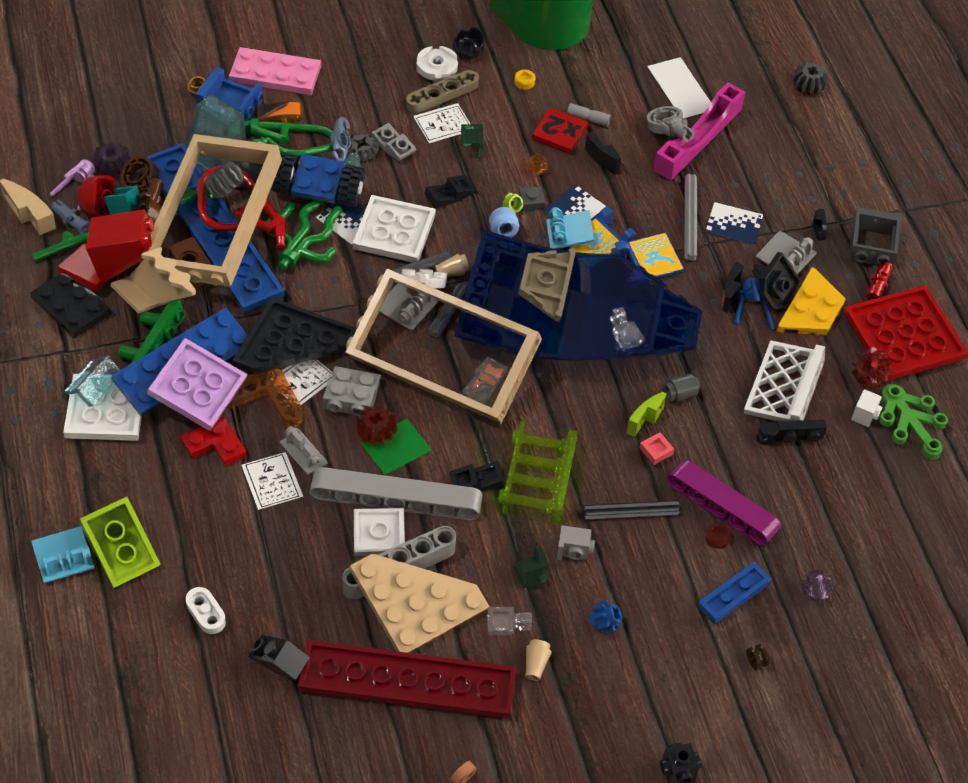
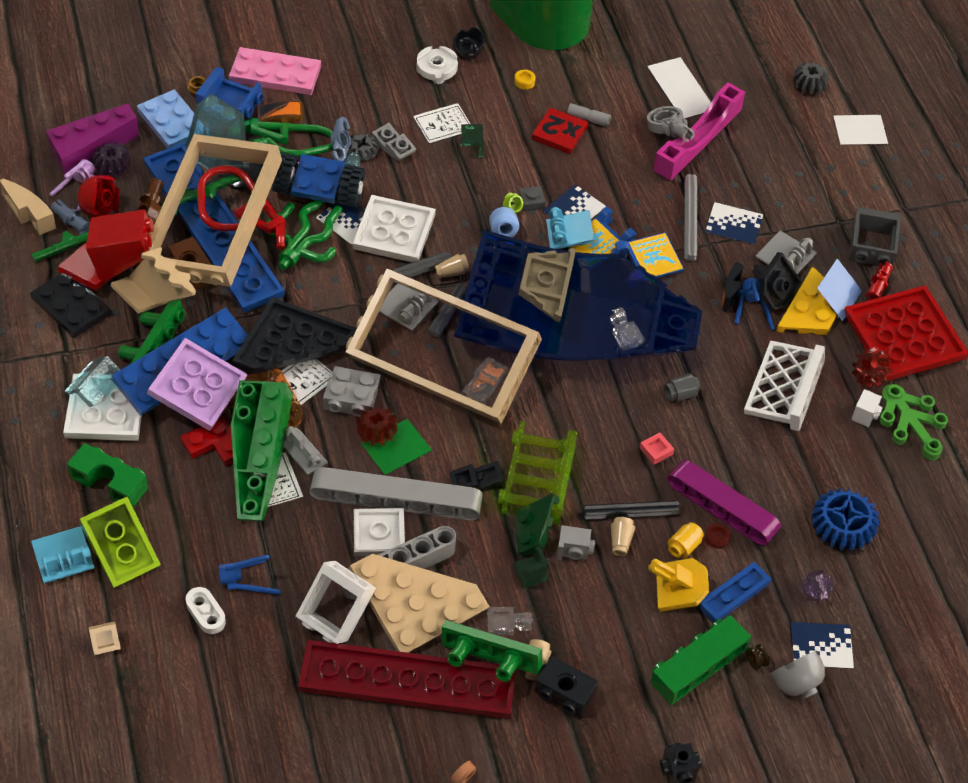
(80, 138): none -> magenta wedge
(93, 464): none -> green arch
(104, 638): none -> tan plate
(125, 200): teal window -> none
(132, 166): reddish brown pin -> none
(168, 118): none -> light blue plate
(224, 179): dark grey gear -> none
(231, 573): none -> blue plant
(258, 443): none -> green wedge
(278, 656): black slope -> none
(362, 589): none -> white window
(421, 101): dark tan beam -> none
(426, 276): white plate -> none
(452, 191): black slope -> none
(507, 652): none -> green plate
(534, 523): none -> dark green wing
(537, 164): clear orange plate -> none
(559, 674): none -> black brick
(603, 155): black slope -> none
(606, 617): blue gear -> none
(621, 534): none -> tan cone
(648, 411): lime slope -> none
(680, 583): none -> yellow piece
(685, 540): none -> yellow brick
(700, 659): none -> green brick
(791, 431): black hinge -> none
(801, 675): none -> light grey cylinder
(819, 224): black tile -> none
(830, 641): none -> dark blue sticker
(839, 289): none -> sticker
(845, 519): none -> blue gear
(860, 129): none -> white sticker

